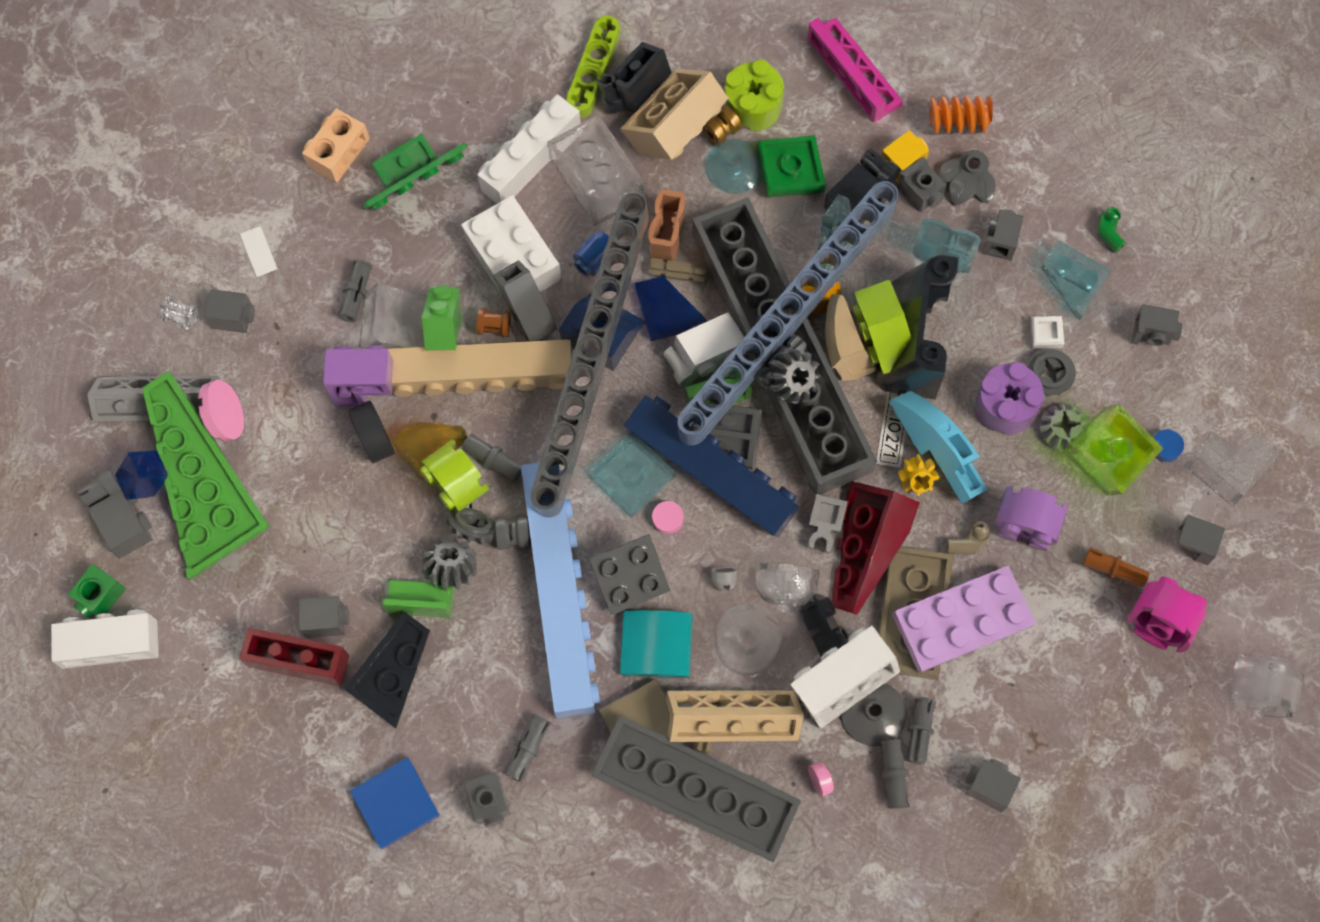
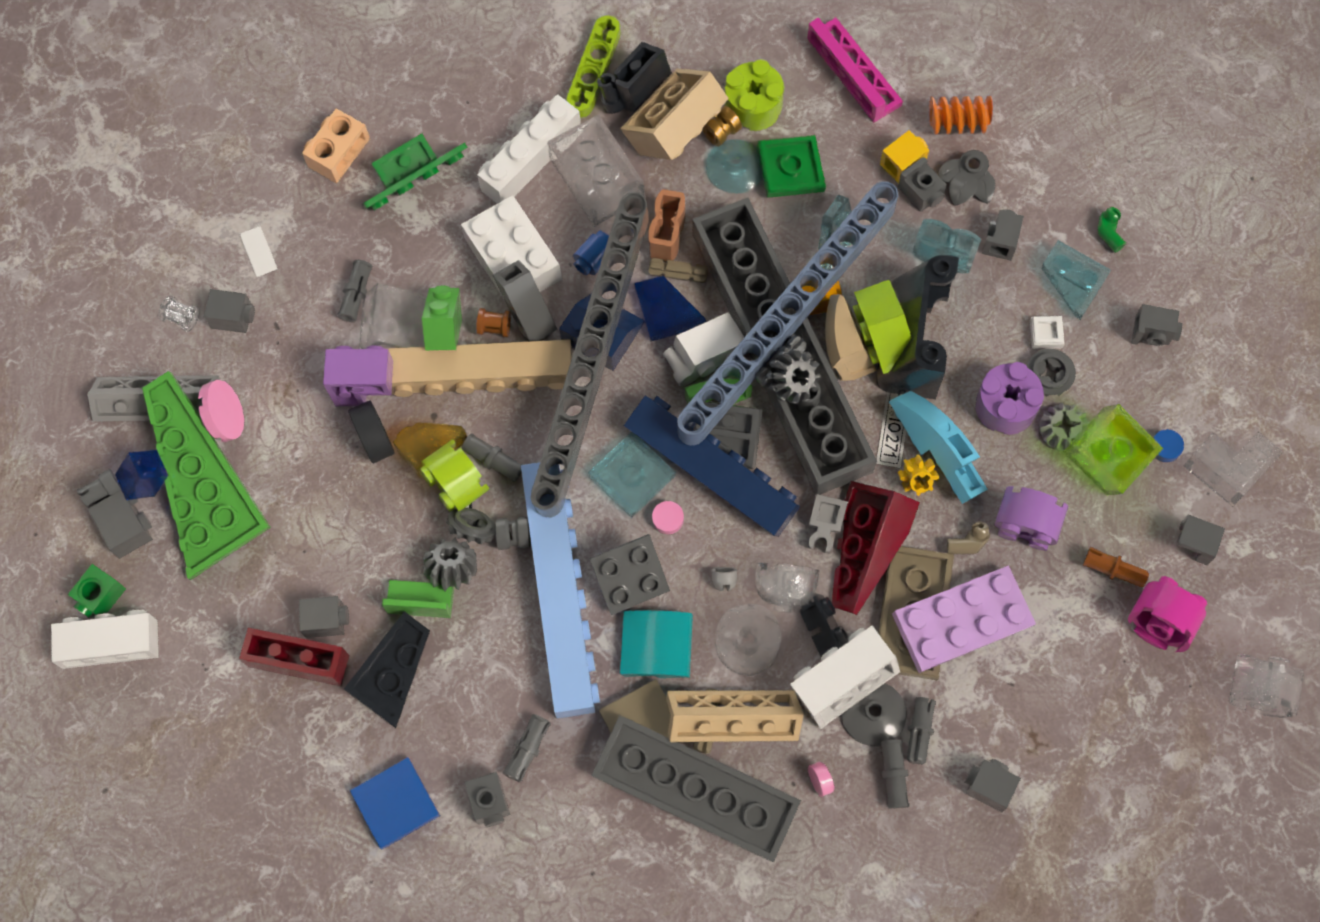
(862, 178): black hinge -> none

